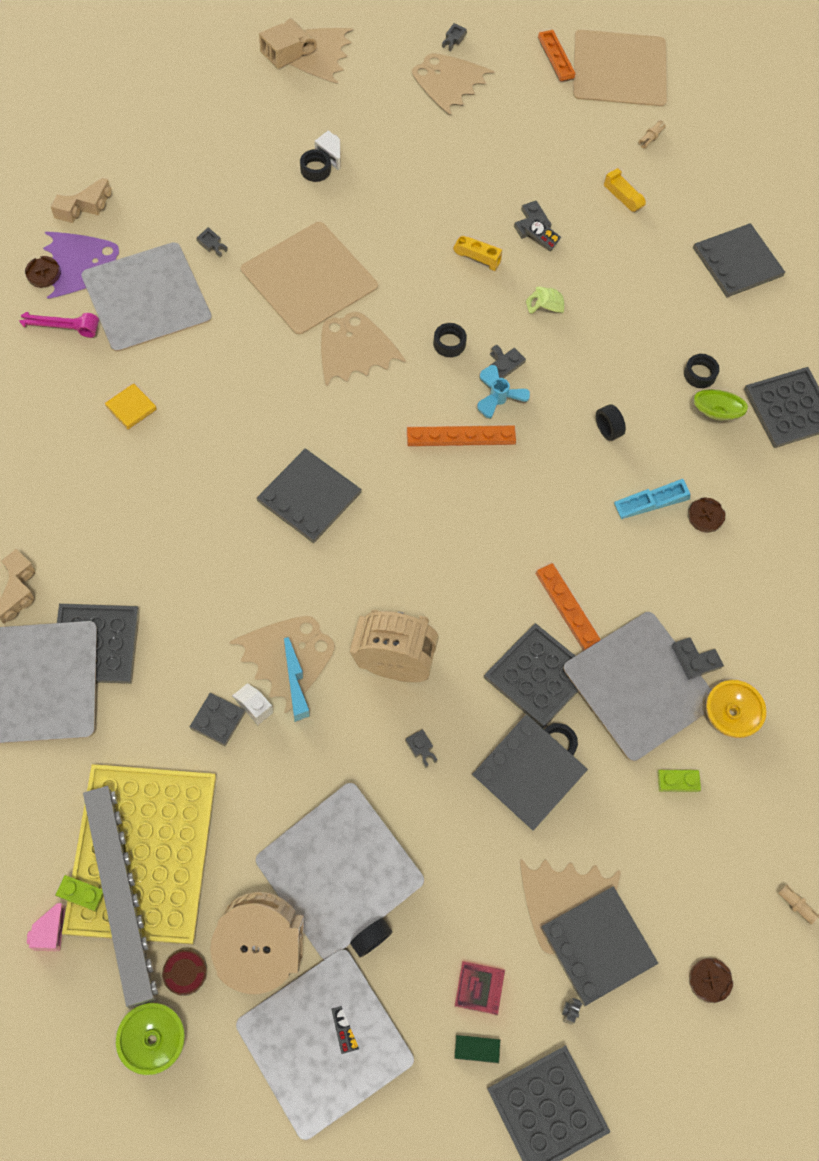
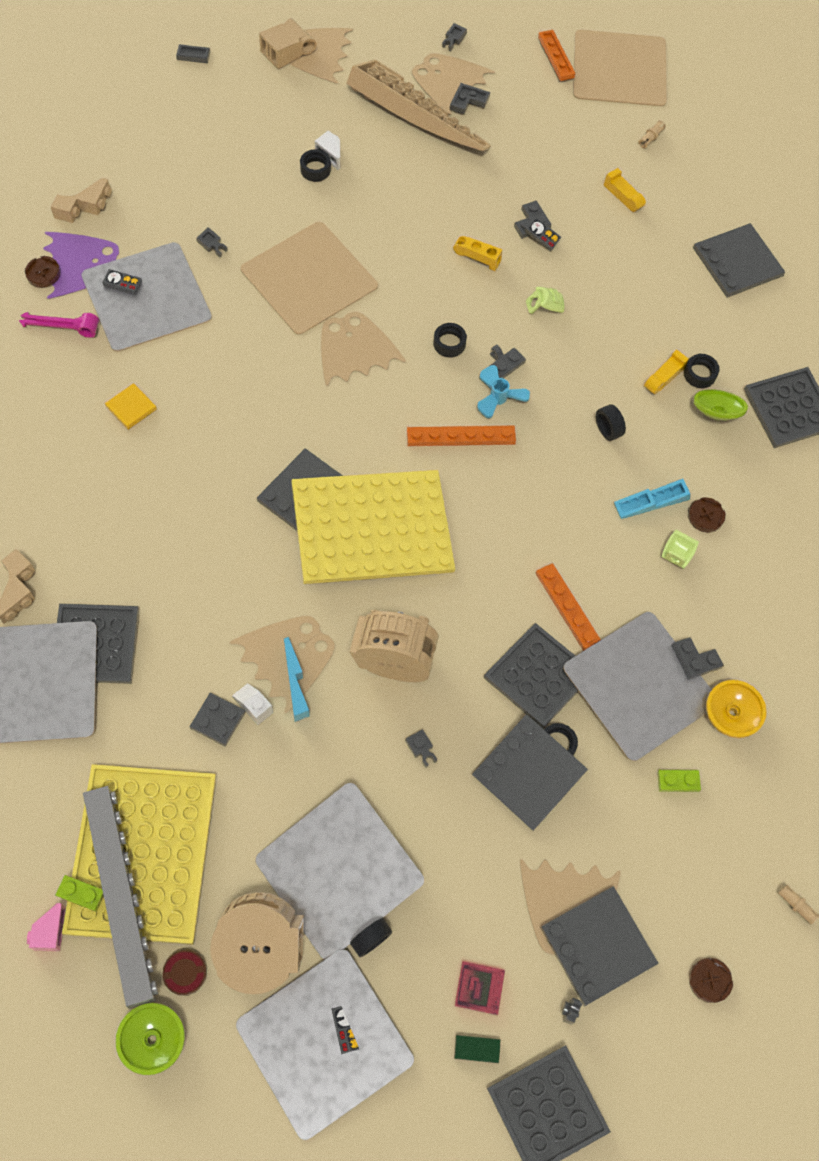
(122, 281): none -> tile
(193, 53): none -> dark grey tile
(371, 526): none -> light yellow plate
(391, 92): none -> tan wedge
(468, 94): none -> dark grey plate
(667, 372): none -> yellow leg
(680, 549): none -> yellowish green piece

